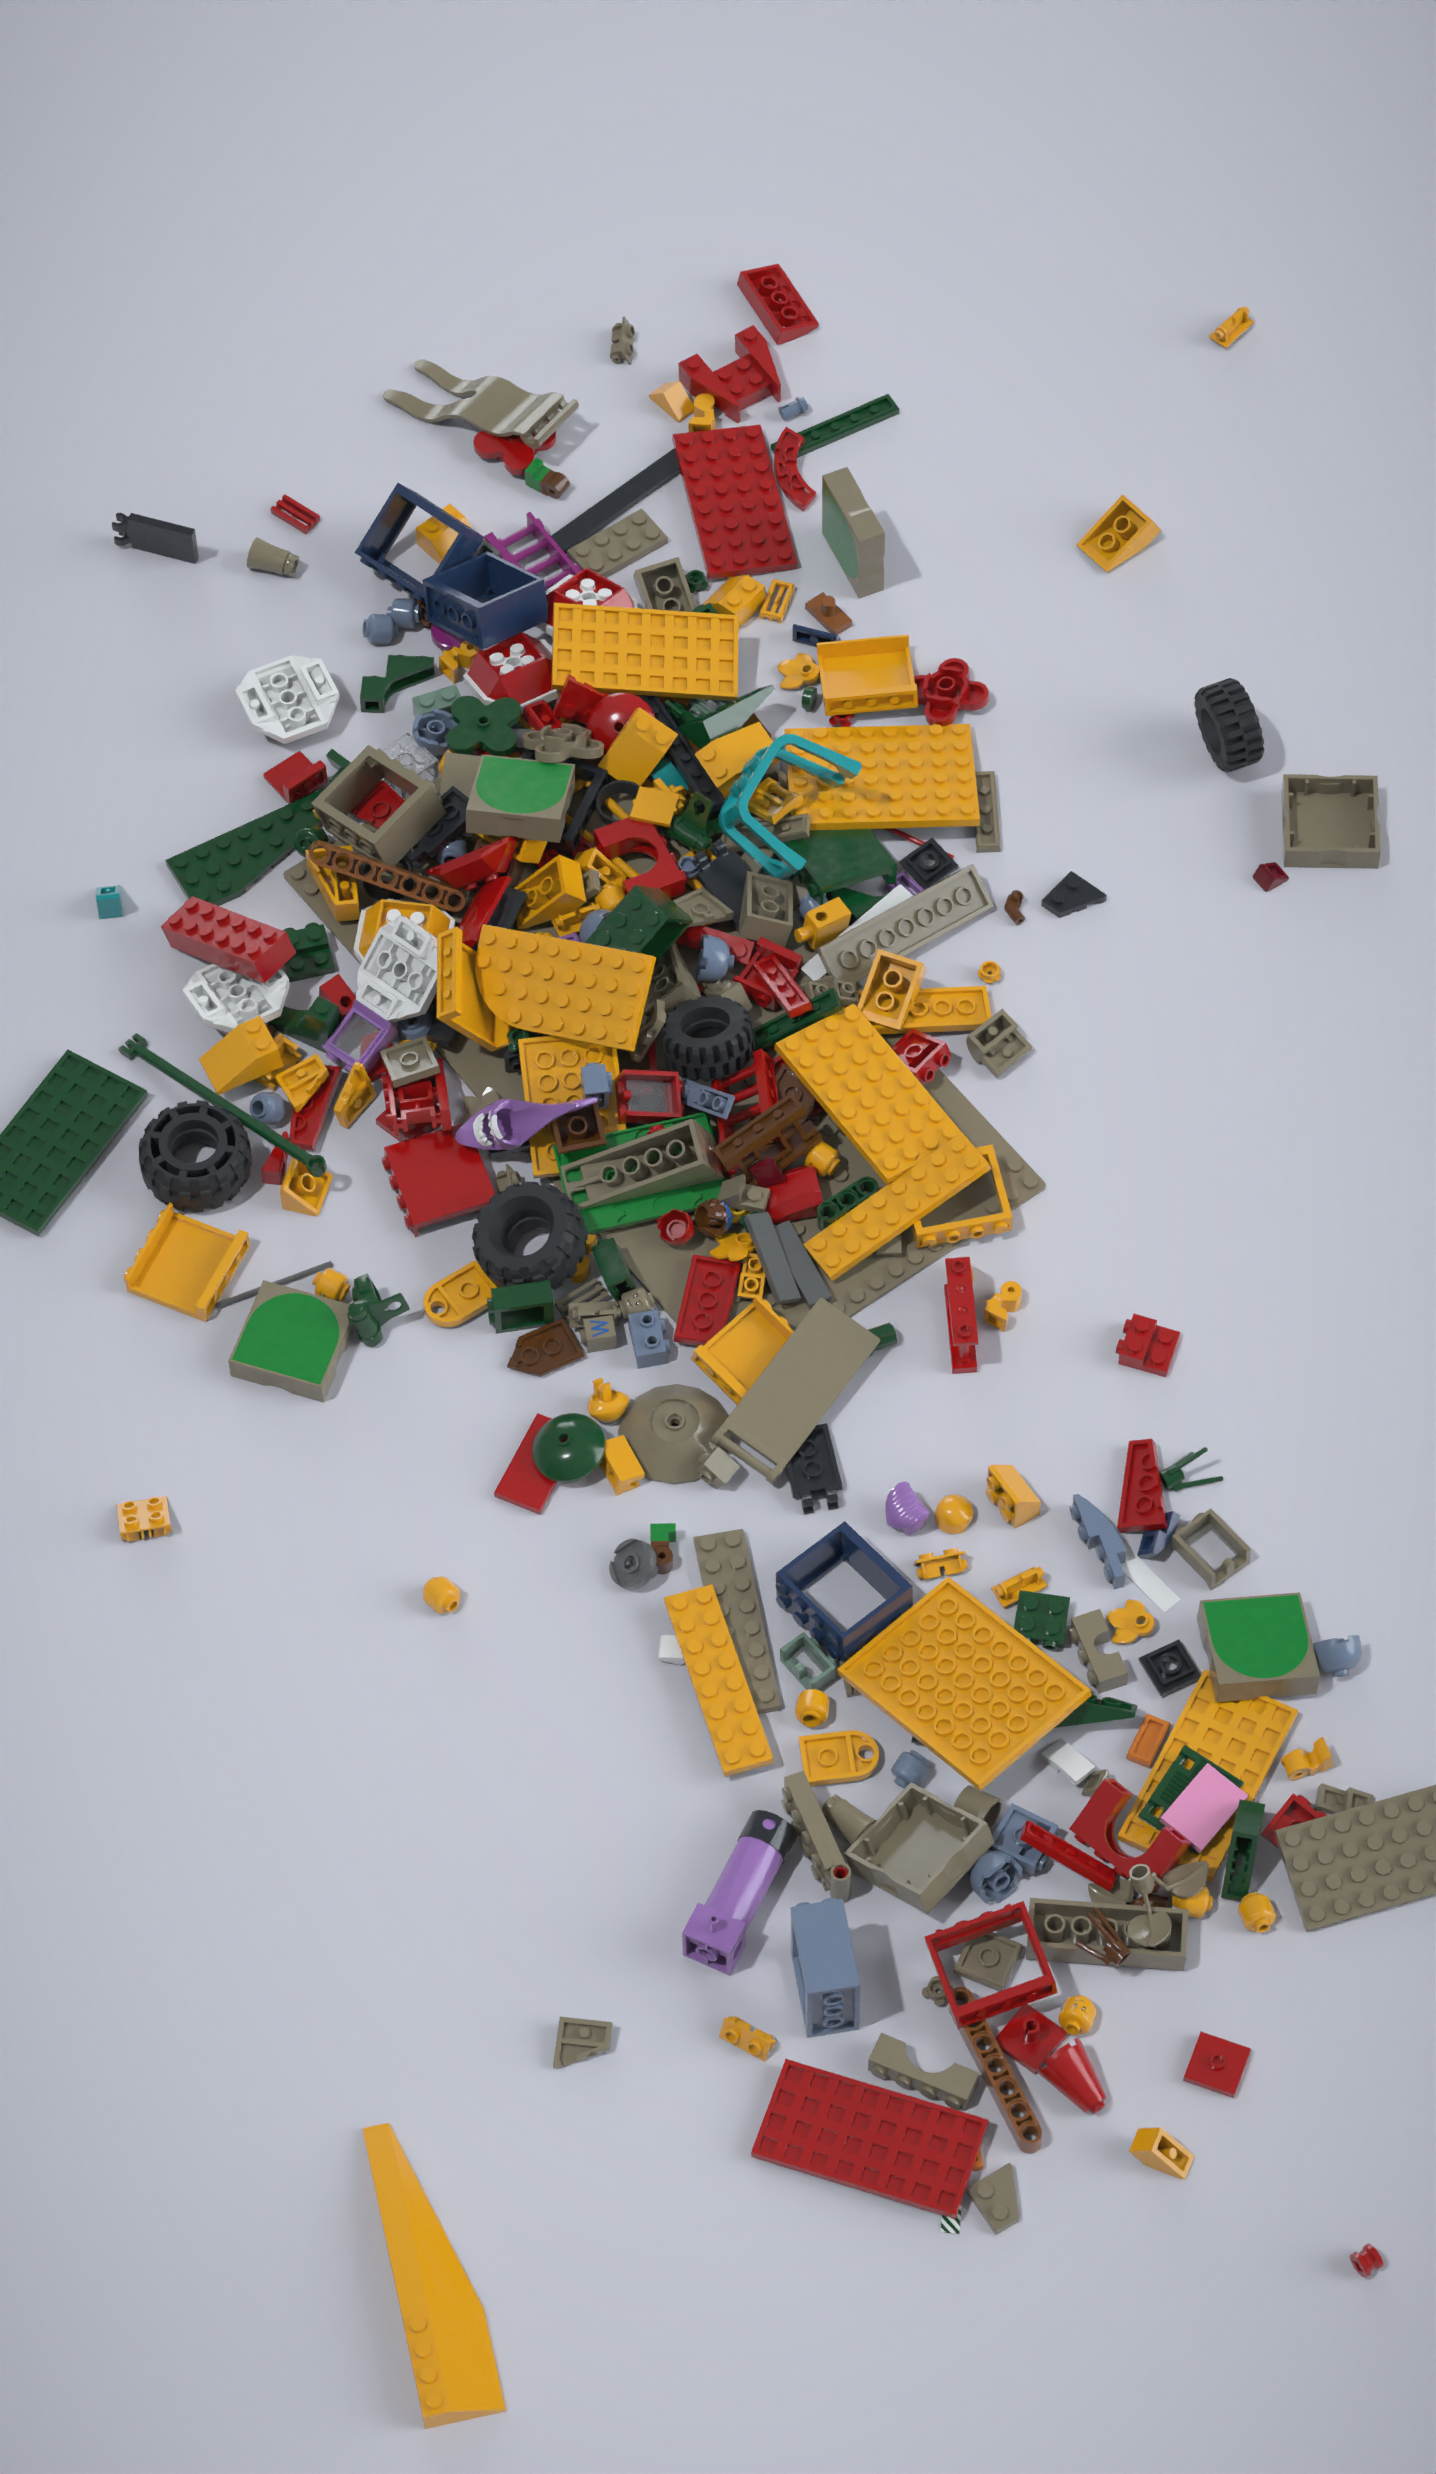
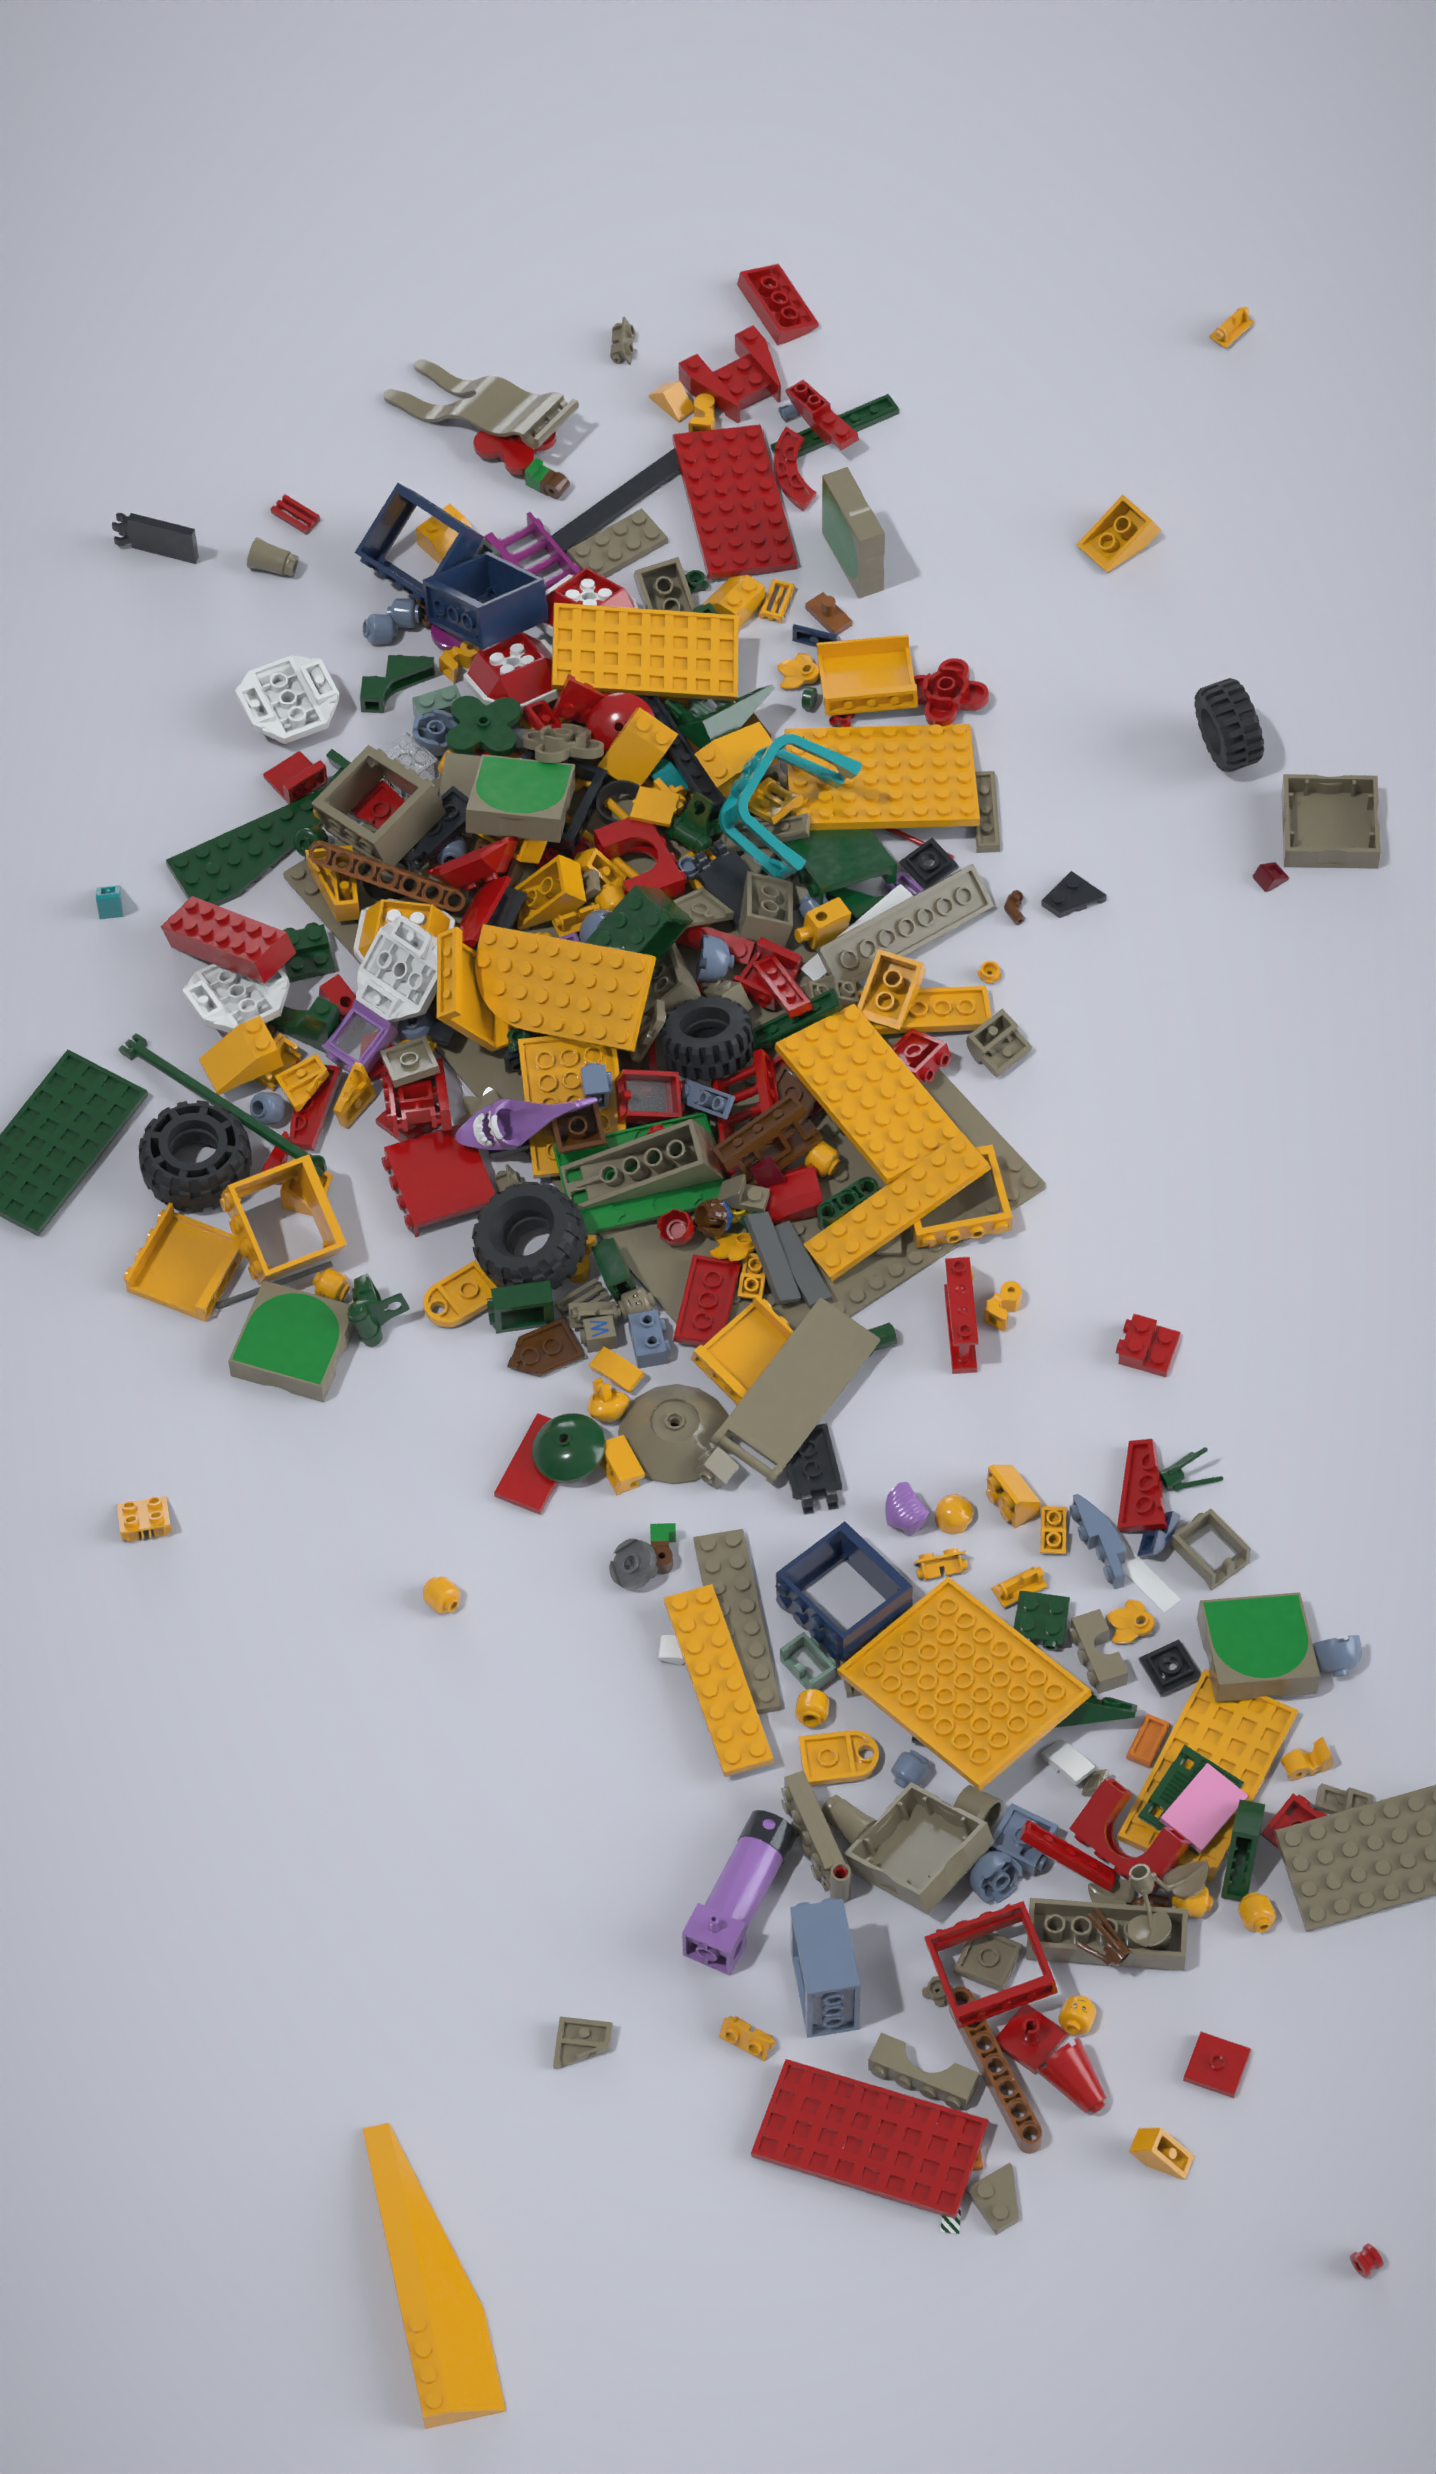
(316, 1198): none -> light orange window
(616, 1369): none -> light orange slope
(820, 417): none -> red slope
(1053, 1530): none -> light orange slope

